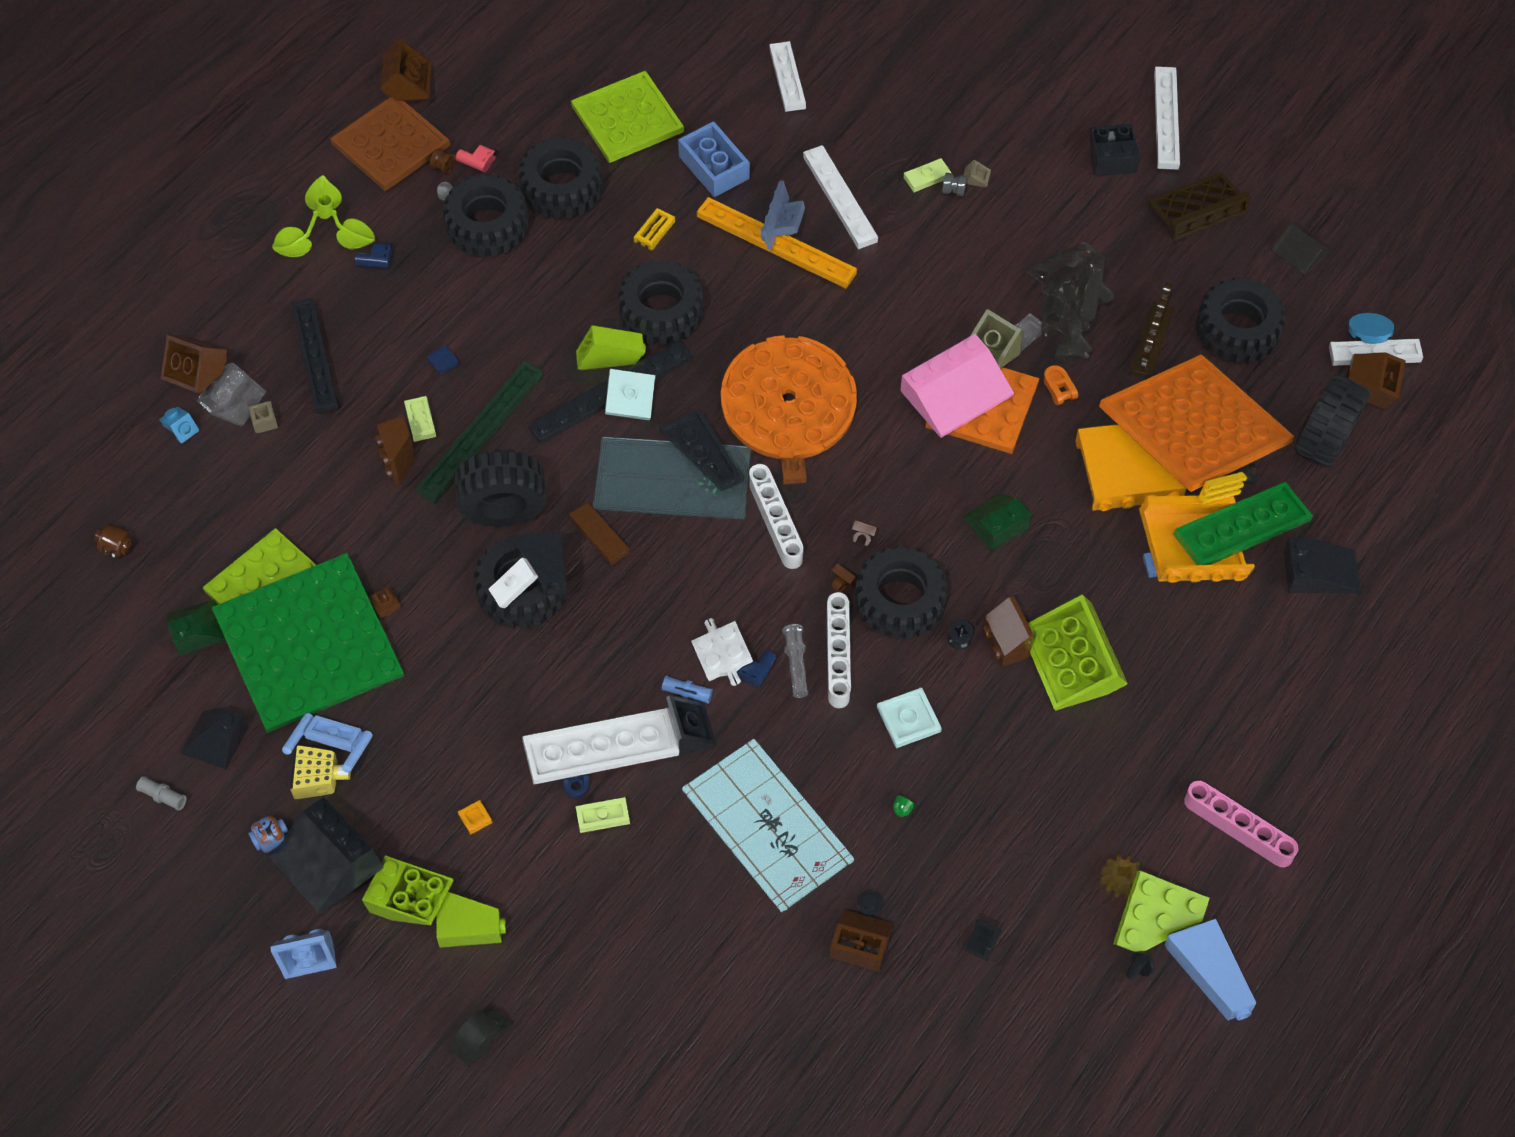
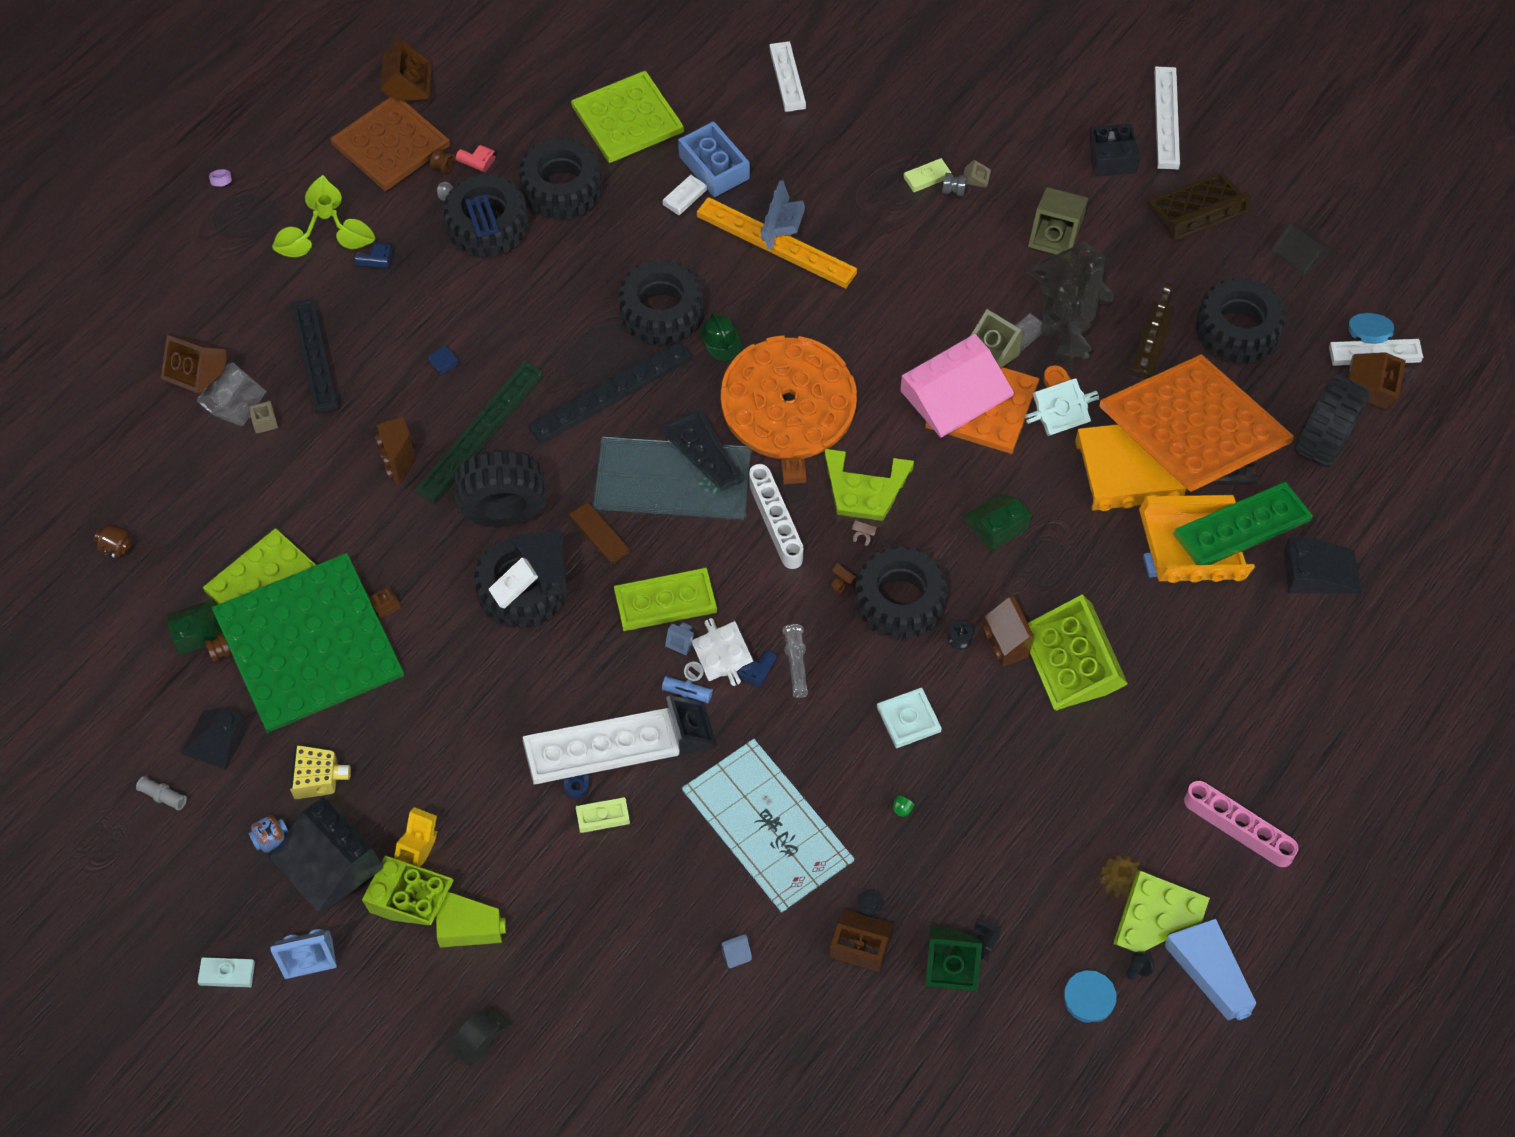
(179, 423): dark azure bracket -> none
(218, 648): none -> reddish brown wheel
(220, 177): none -> lavender tile
(226, 972): none -> light aqua plate
(331, 734): light blue plate -> none
(418, 839): none -> yellow brick
(420, 418): yellowish green plate -> none
(475, 817): light orange tile -> none
(478, 202): none -> dark blue tile
(609, 348): lime slope -> none
(629, 394): light aqua plate -> none
(648, 240): yellow tile -> none
(665, 599): none -> lime plate
(679, 638): none -> sand blue tile
(684, 195): none -> white plate
(690, 676): none -> light grey hinge
(721, 338): none -> dark green piece
(736, 951): none -> sand blue slope
(836, 659): white beam -> none
(840, 197): white plate -> none
(864, 494): none -> lime wing
(952, 959): none -> dark green slope
(1057, 221): none -> olive slope
(1062, 407): none -> light aqua plate
(1090, 996): none -> dark azure tile
(1222, 487): yellow tile -> none

